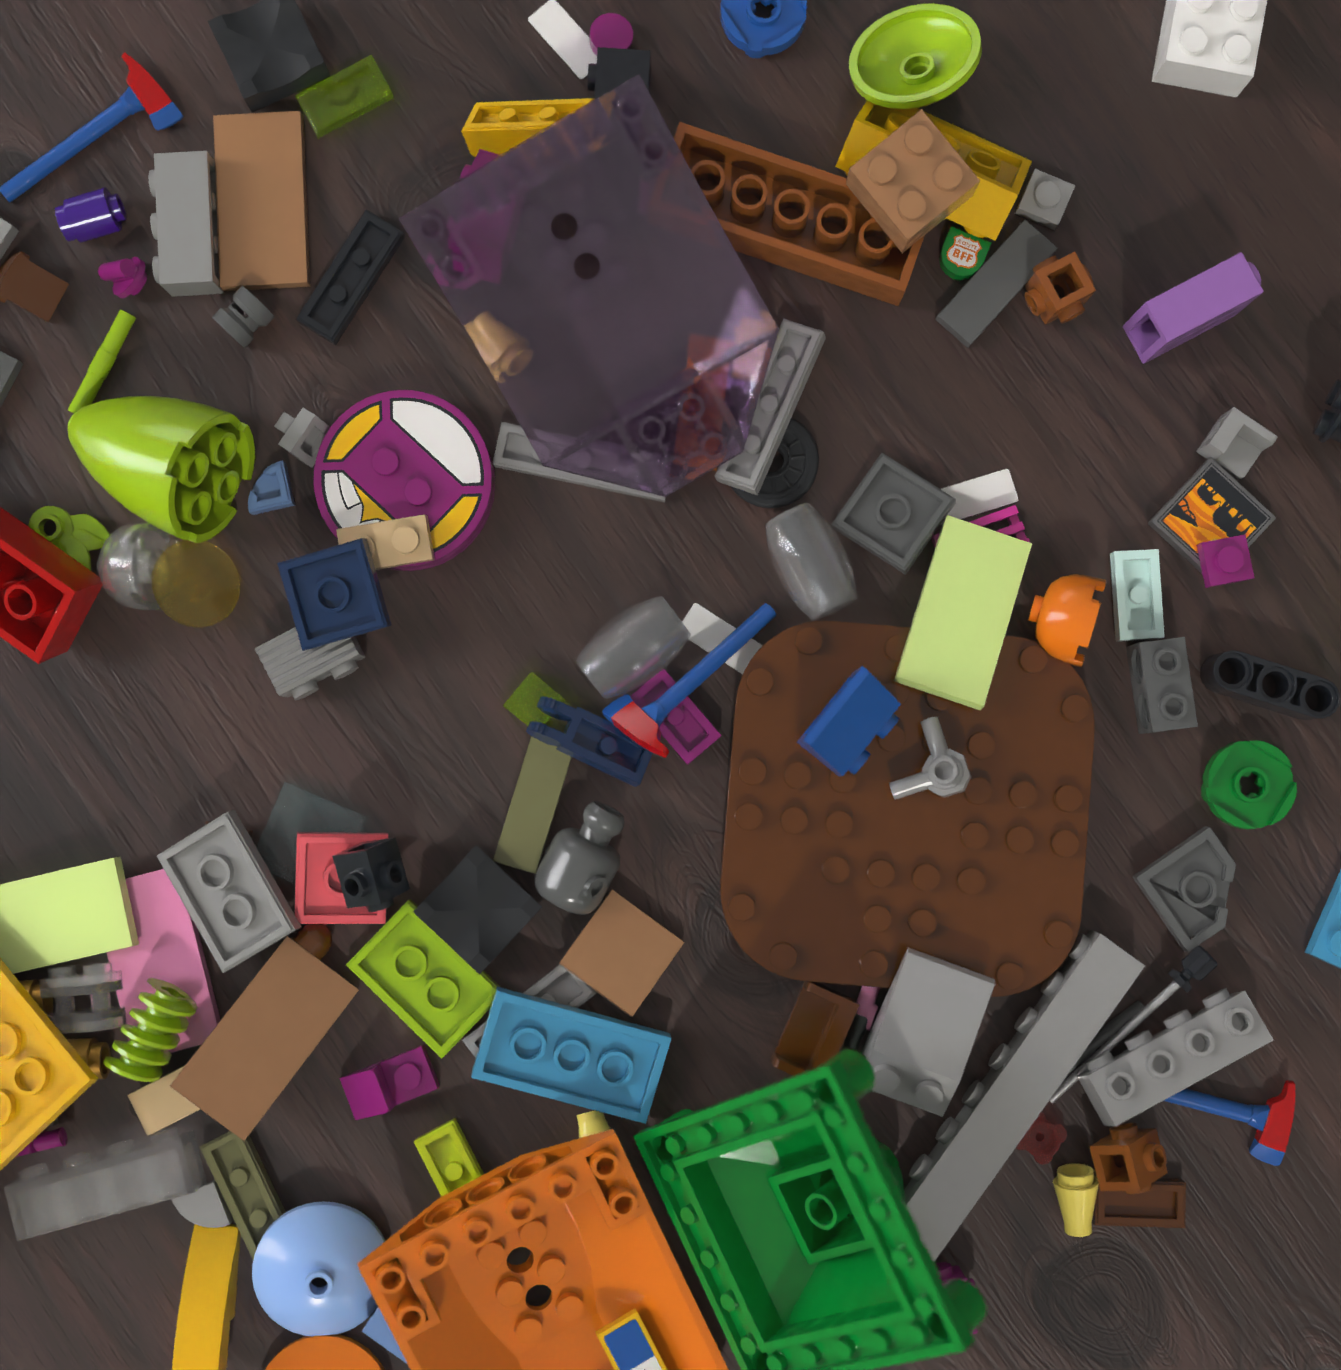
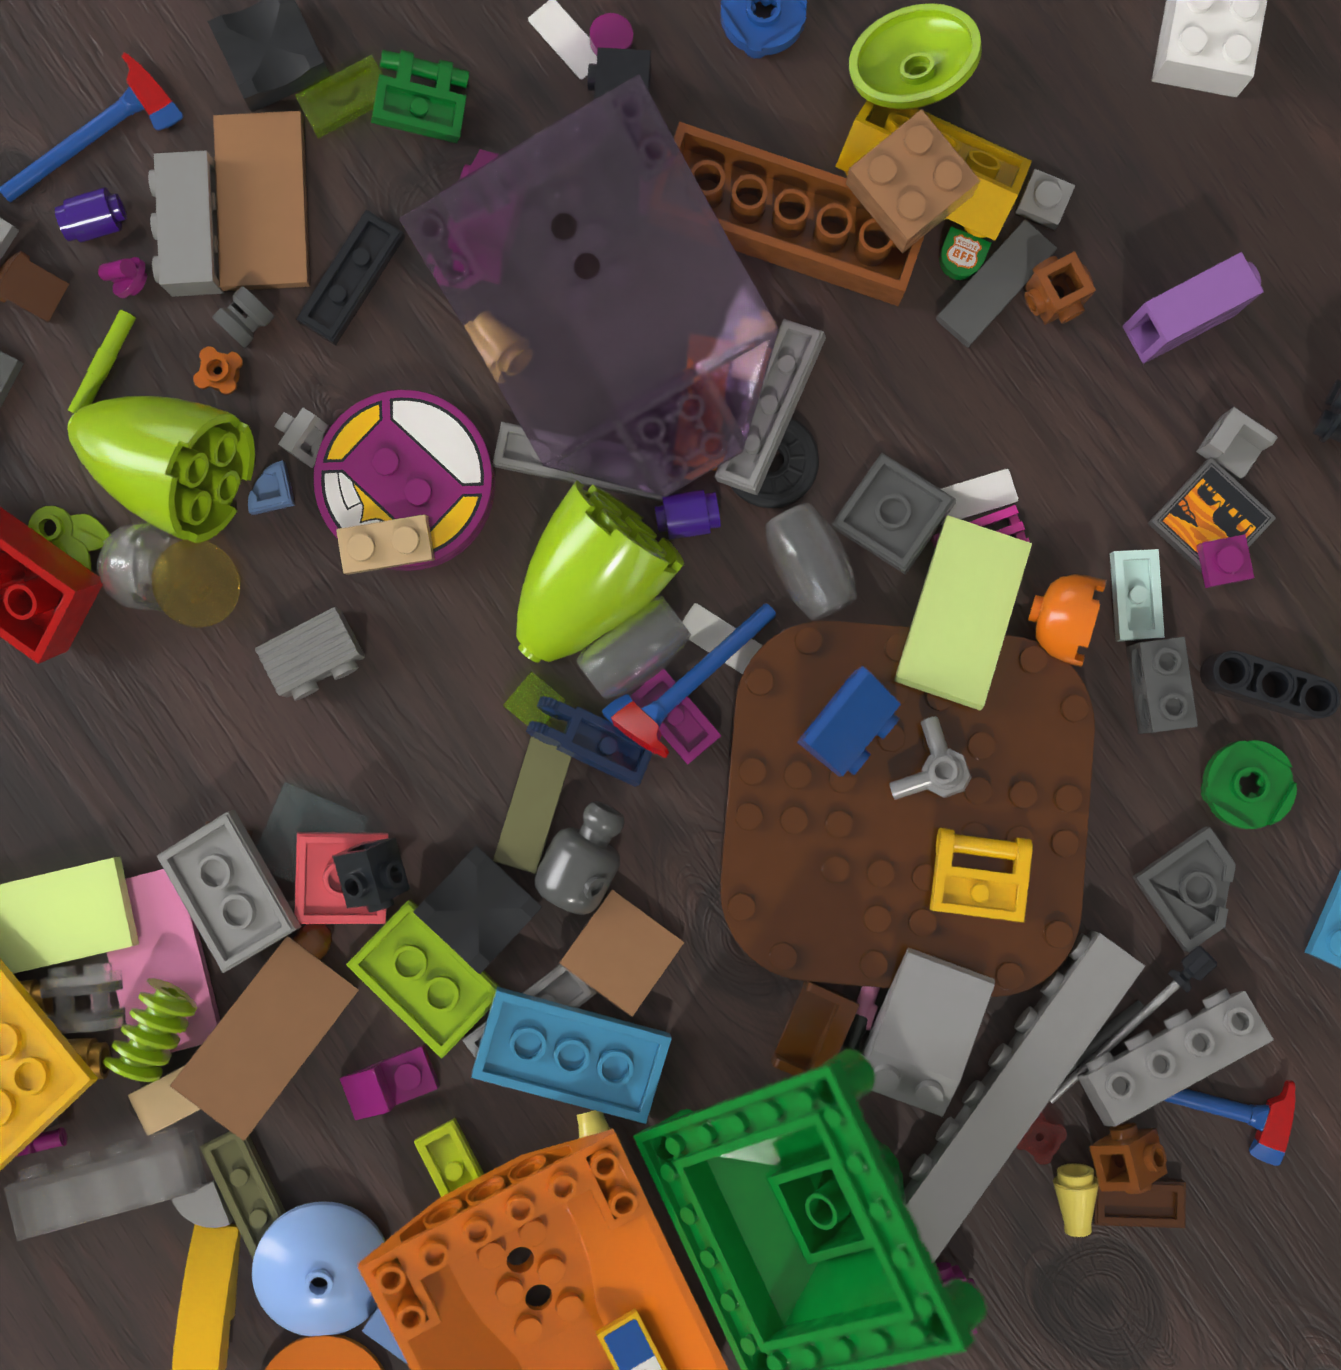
(225, 381): none -> orange plate
(334, 594): dark blue tile -> none
(416, 106): none -> green plate
(507, 123): yellow slope -> none
(589, 574): none -> lime cylinder
(688, 514): none -> dark purple brick
(976, 890): none -> yellow plate

